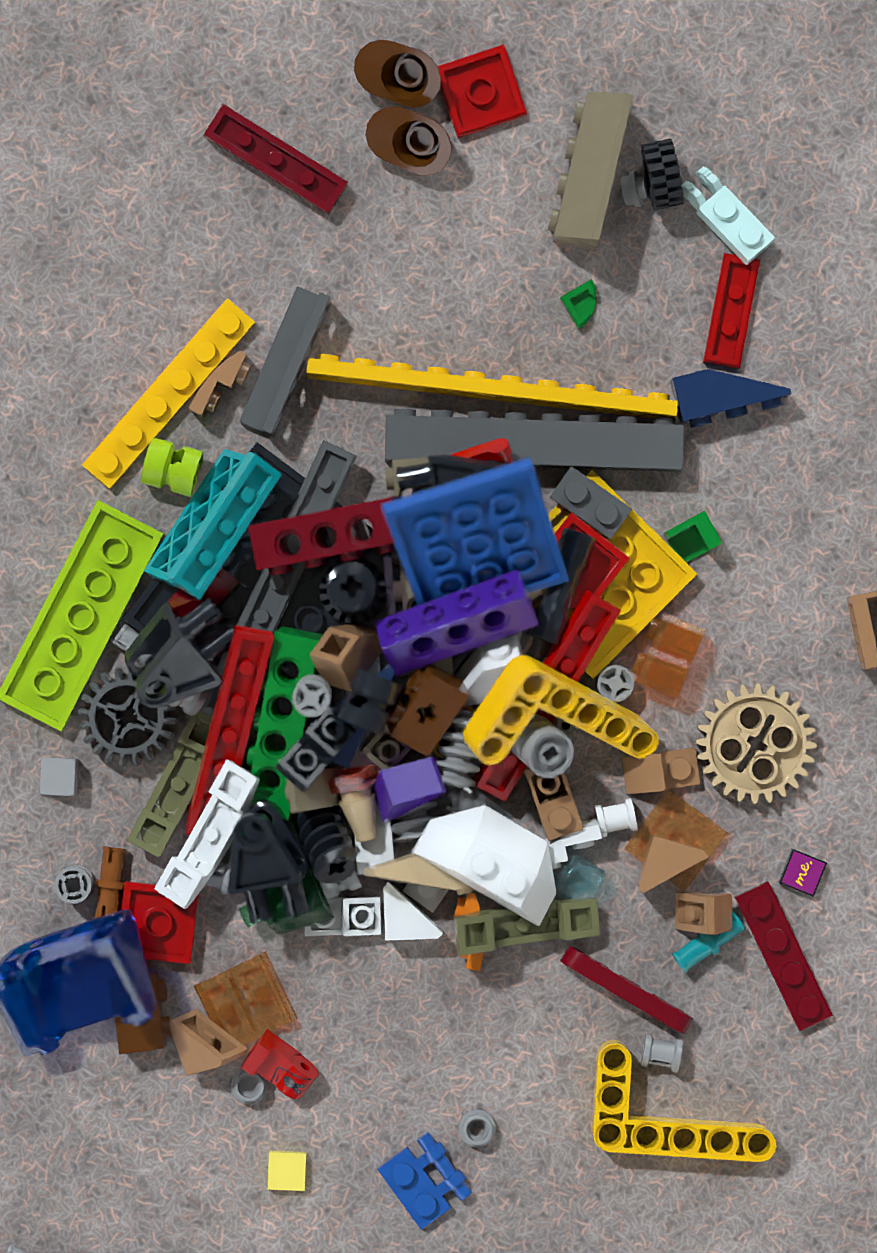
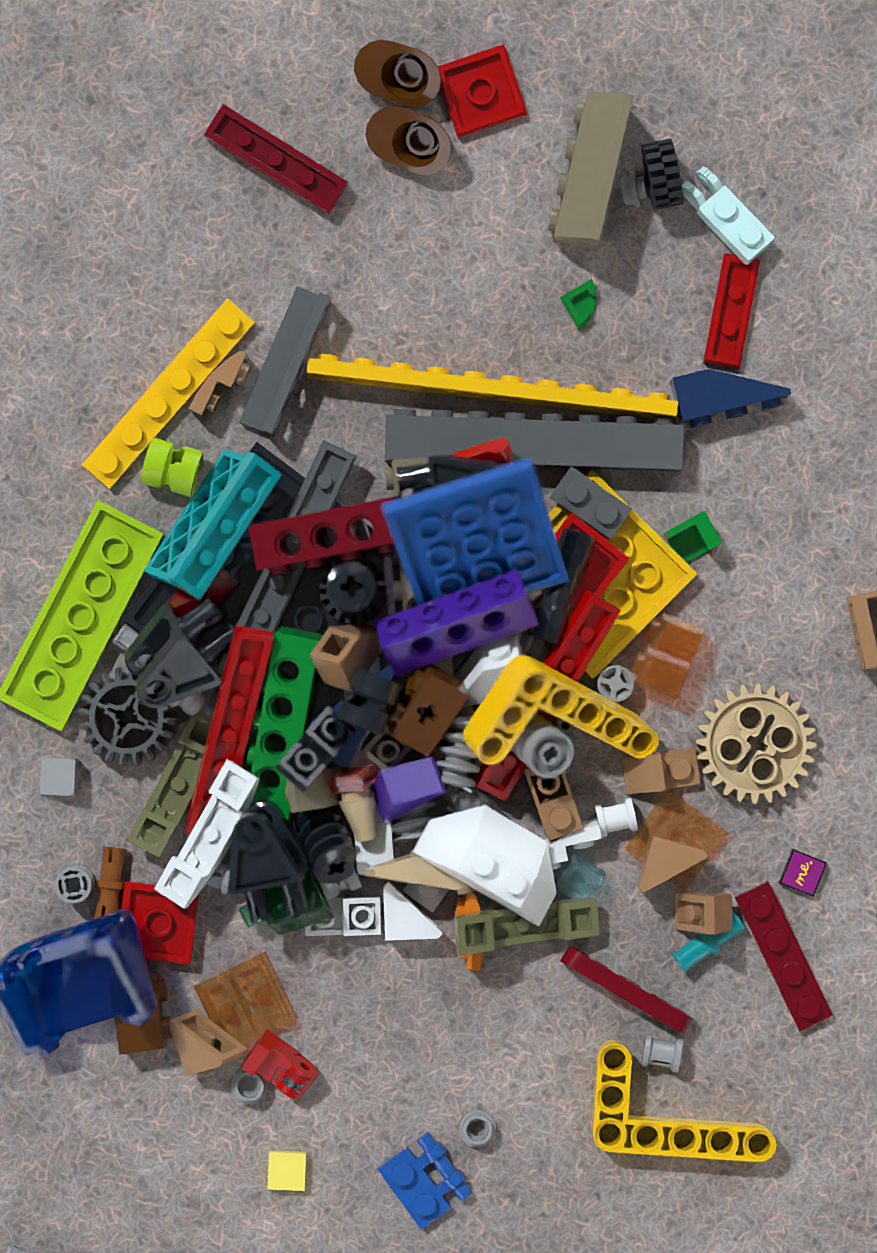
(307, 700): light grey wheel -> none

